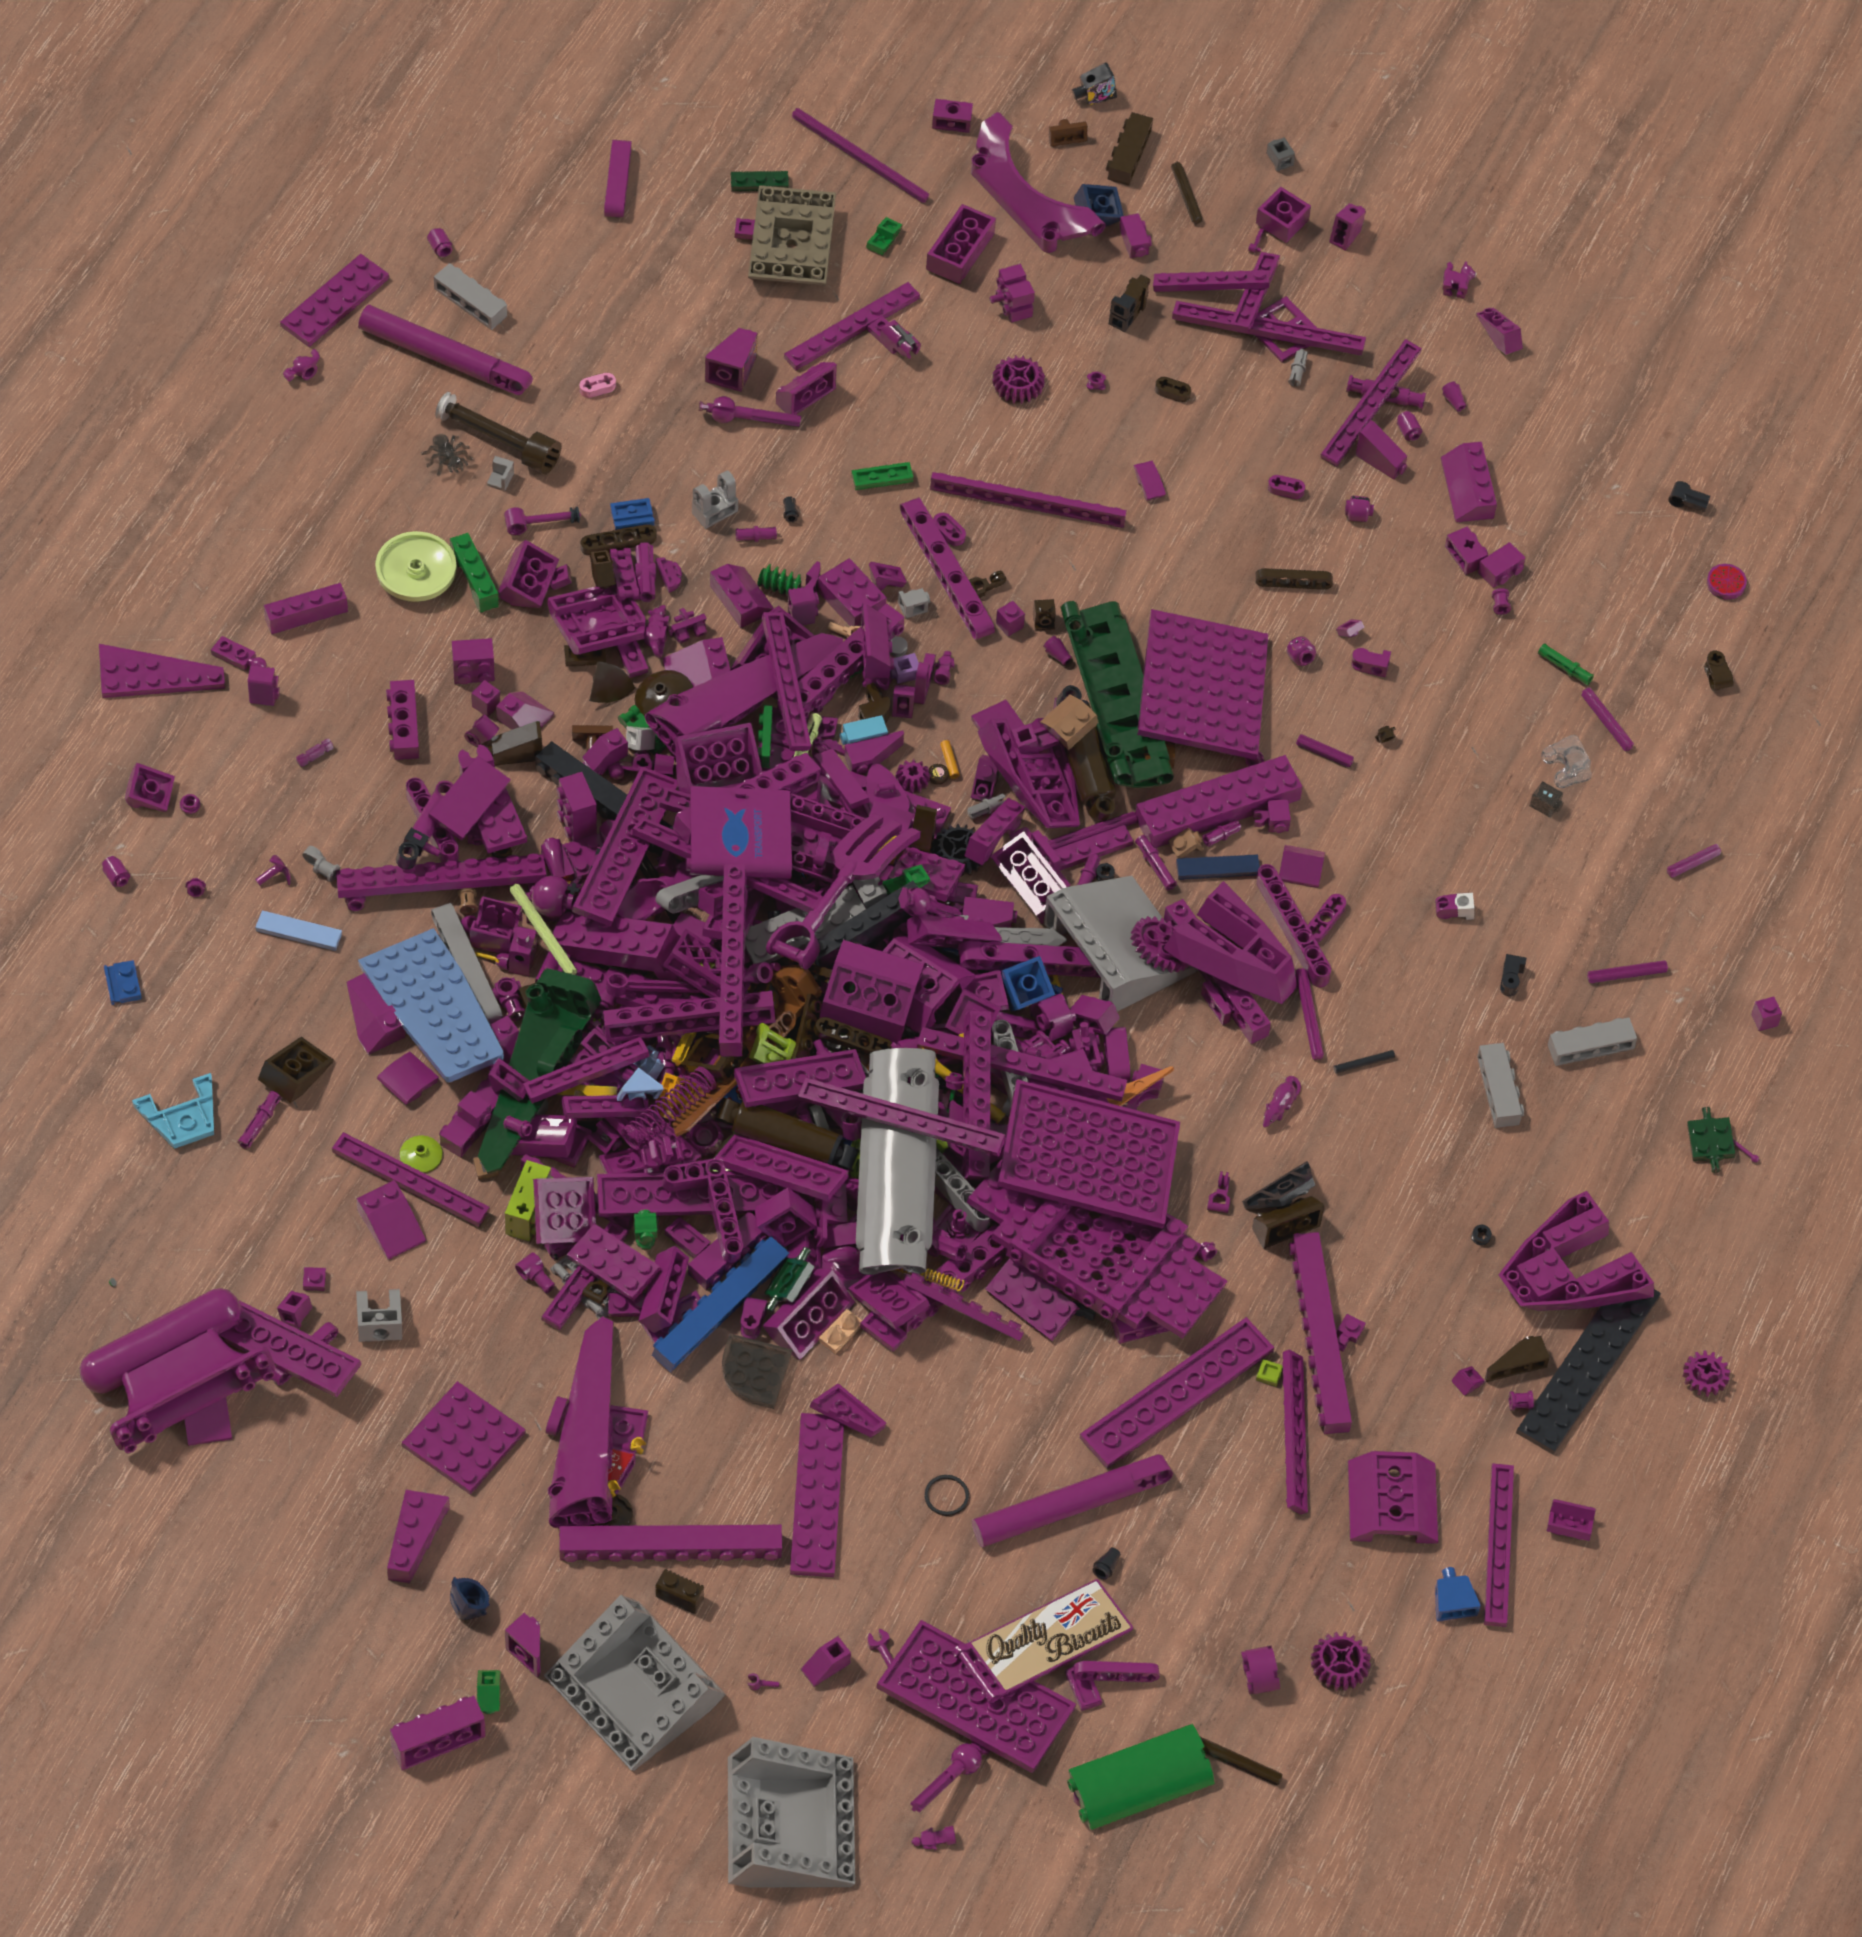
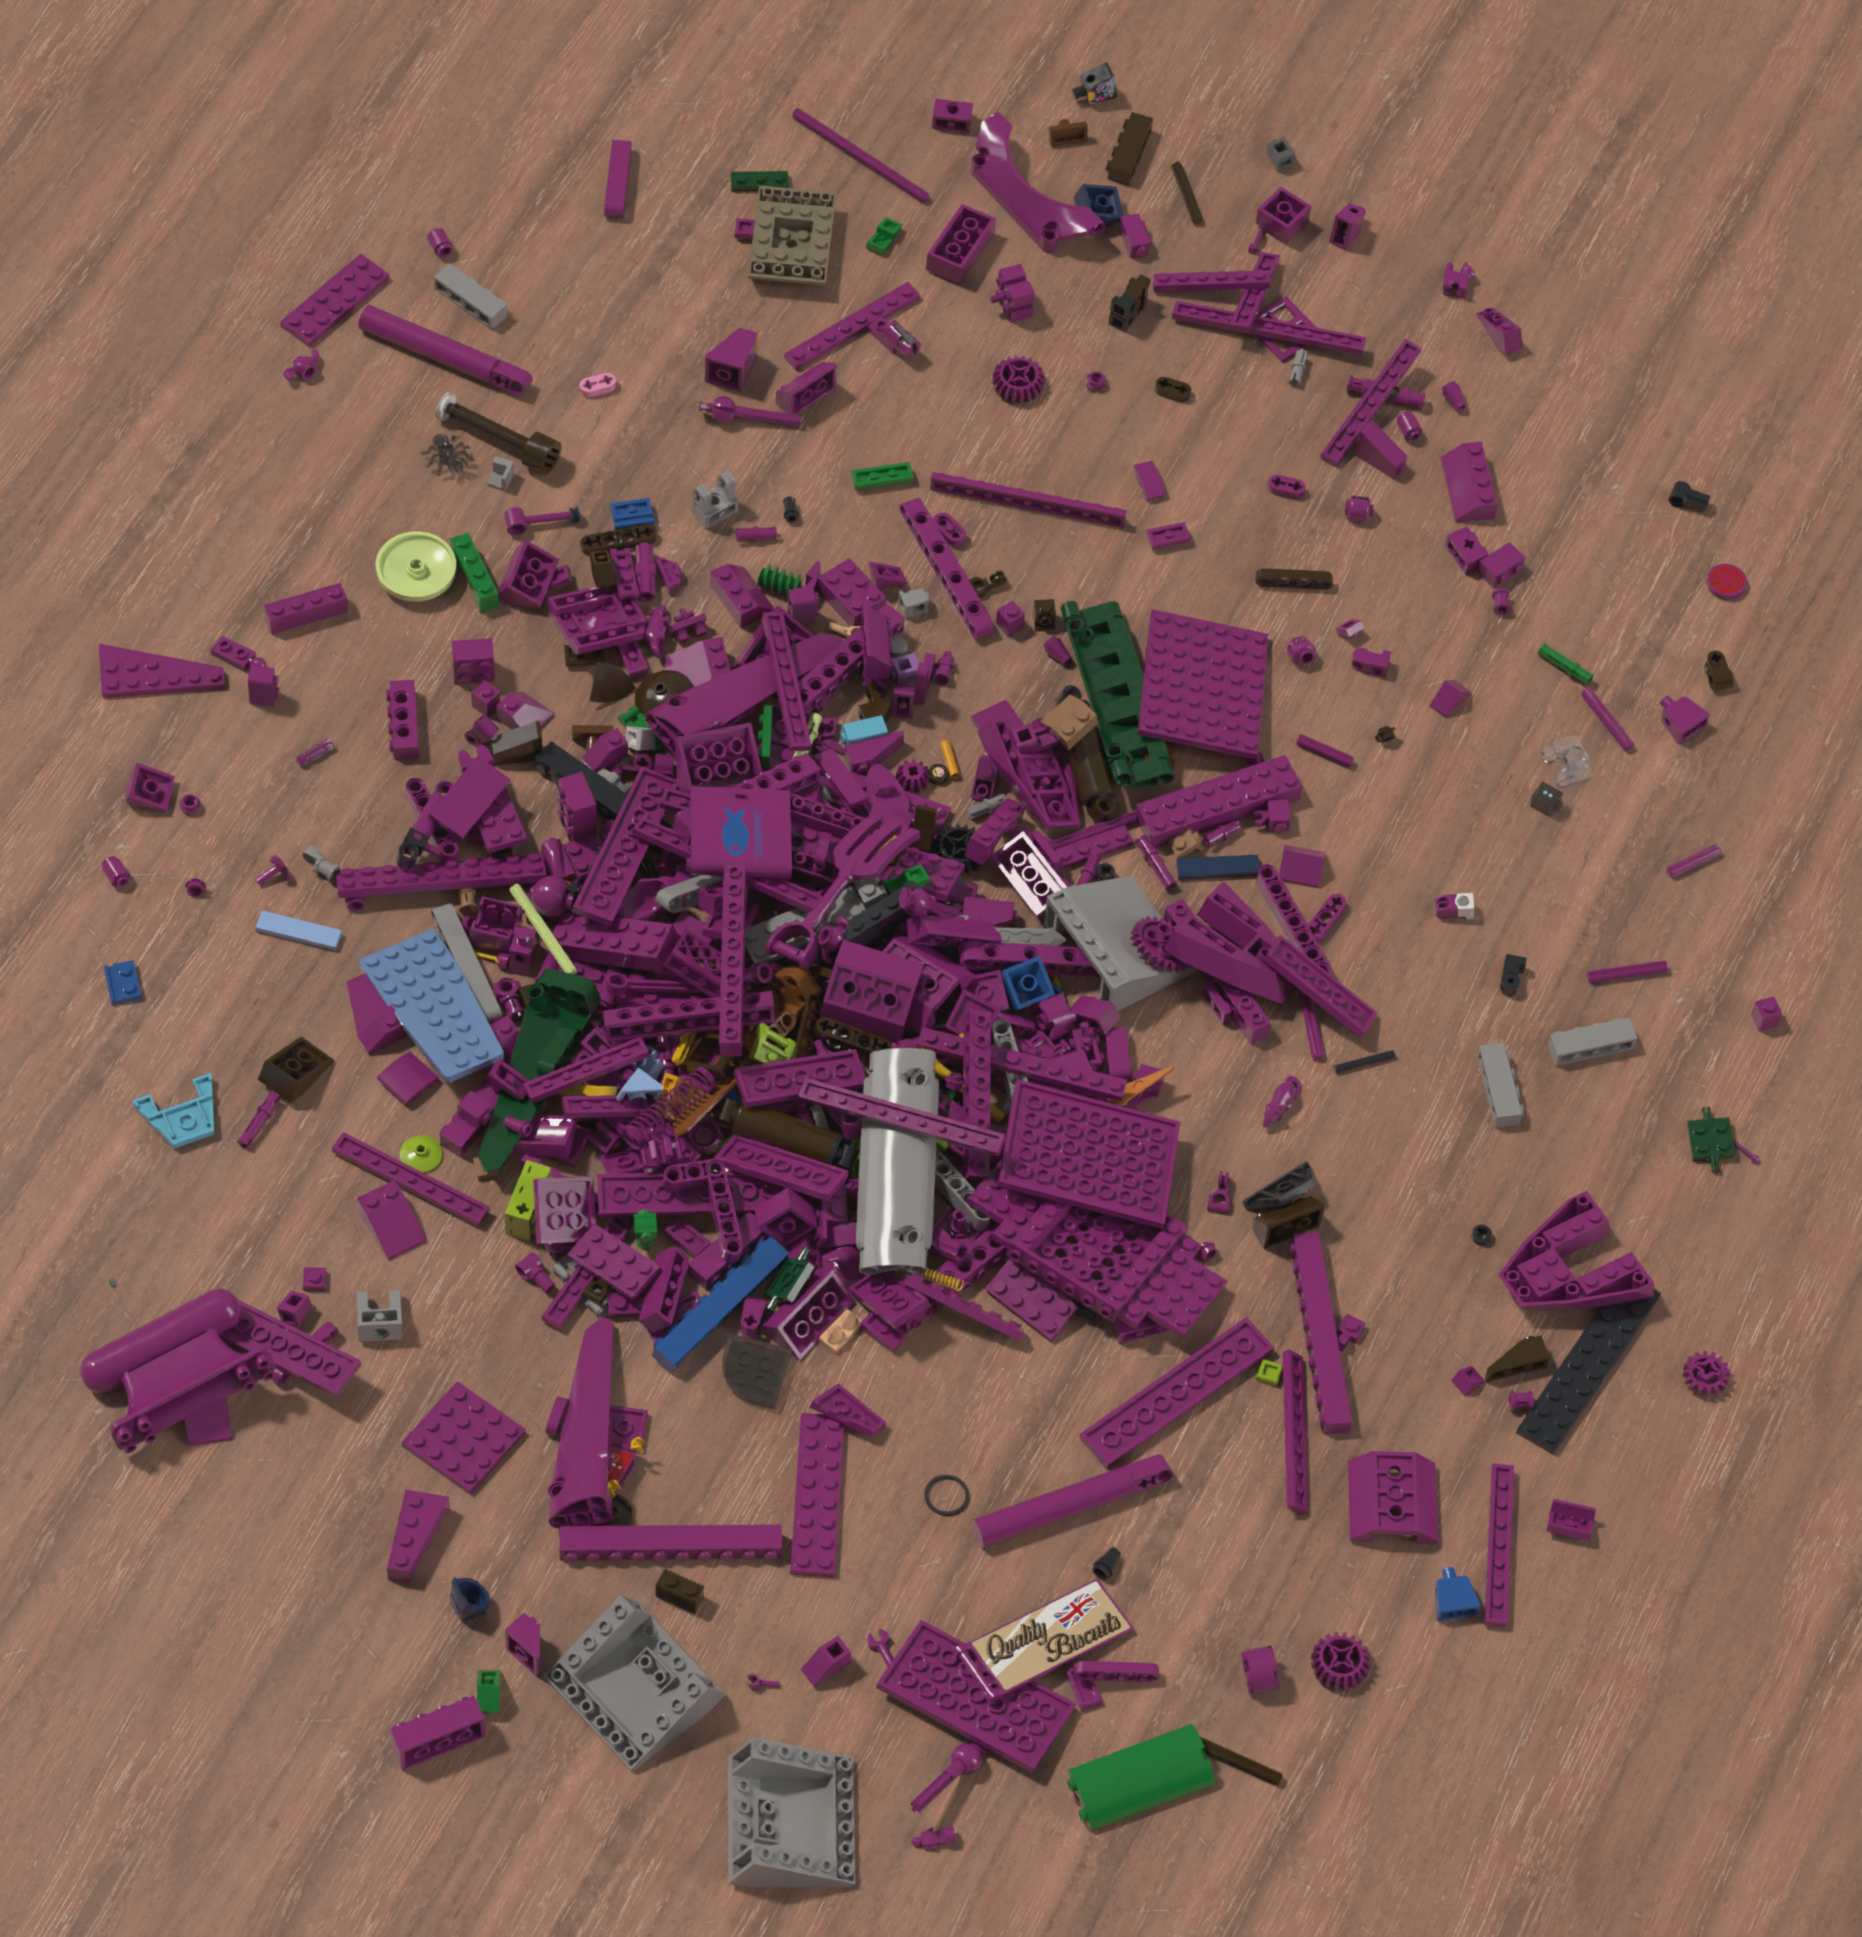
(615, 780): none -> light grey piece
(832, 938): none -> magenta piece
(1168, 535): none -> magenta plate
(1320, 986): none -> magenta plate
(1449, 697): none -> magenta slope
(1683, 717): none -> magenta torso

